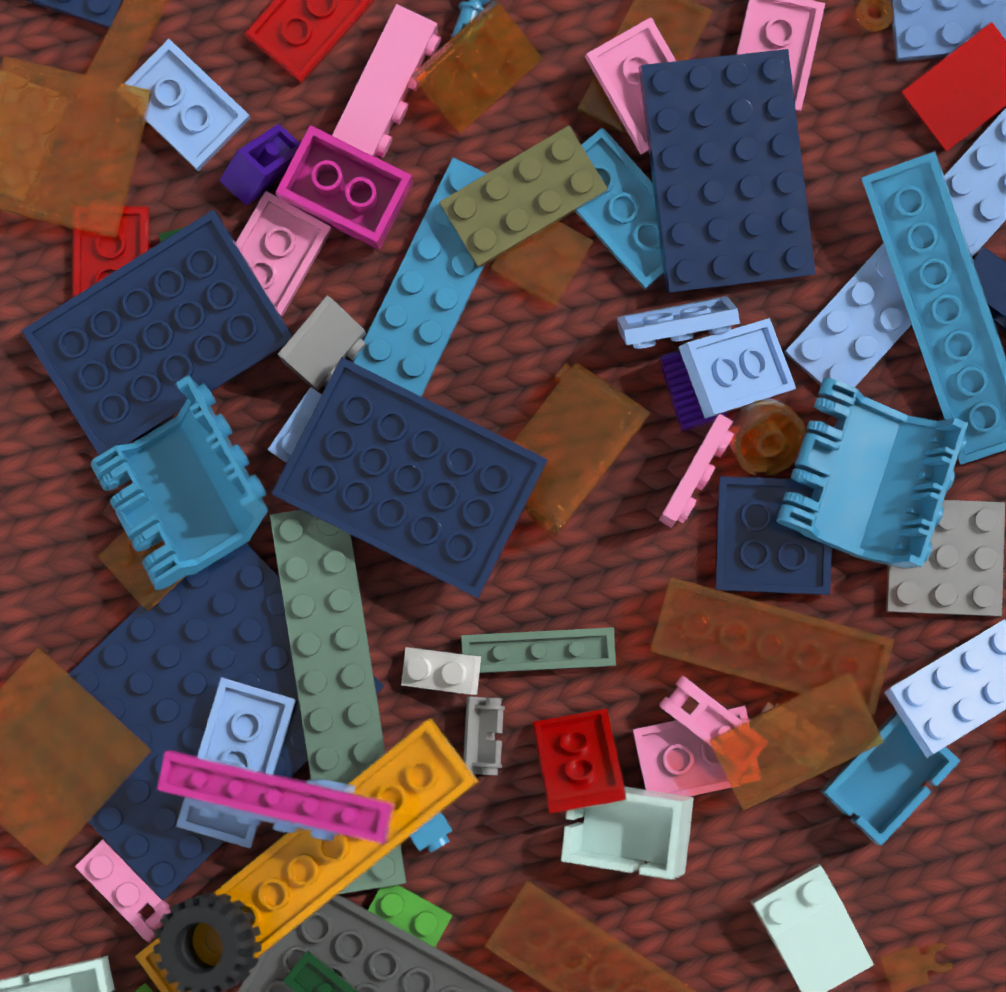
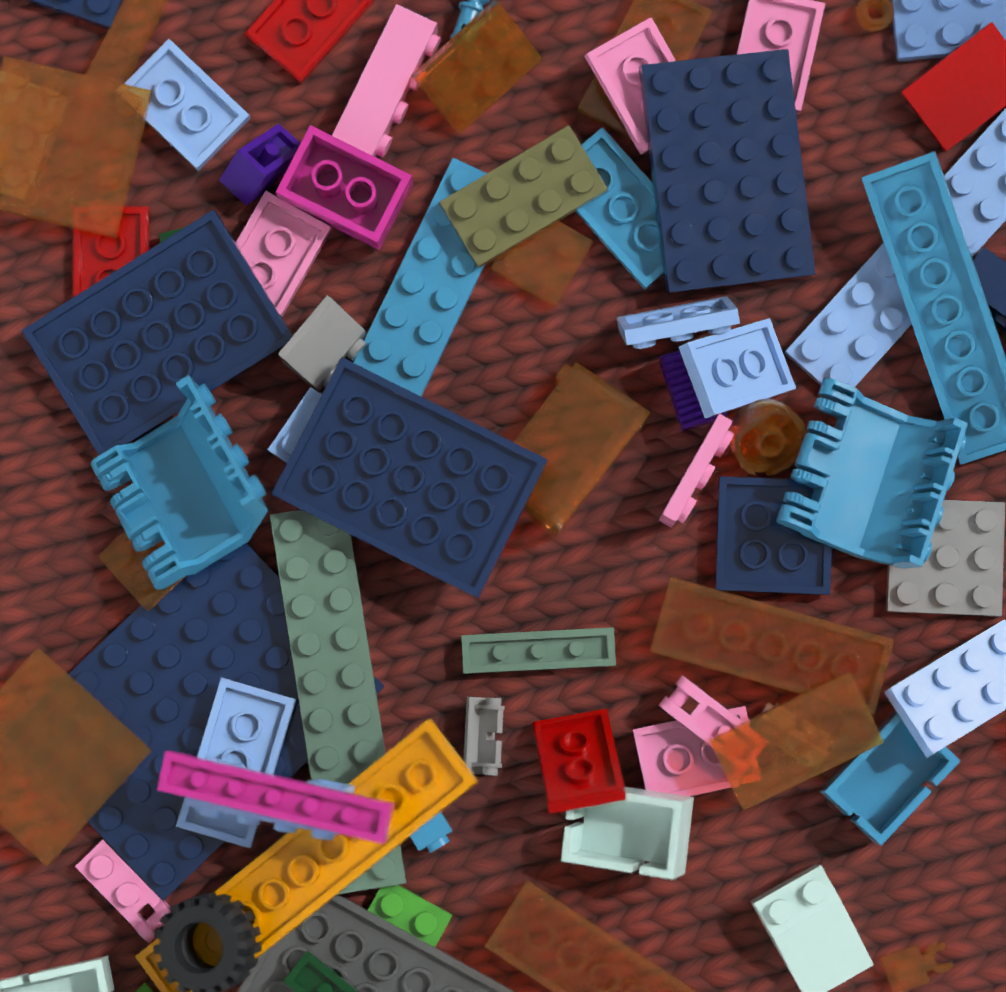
(441, 671): white plate -> none

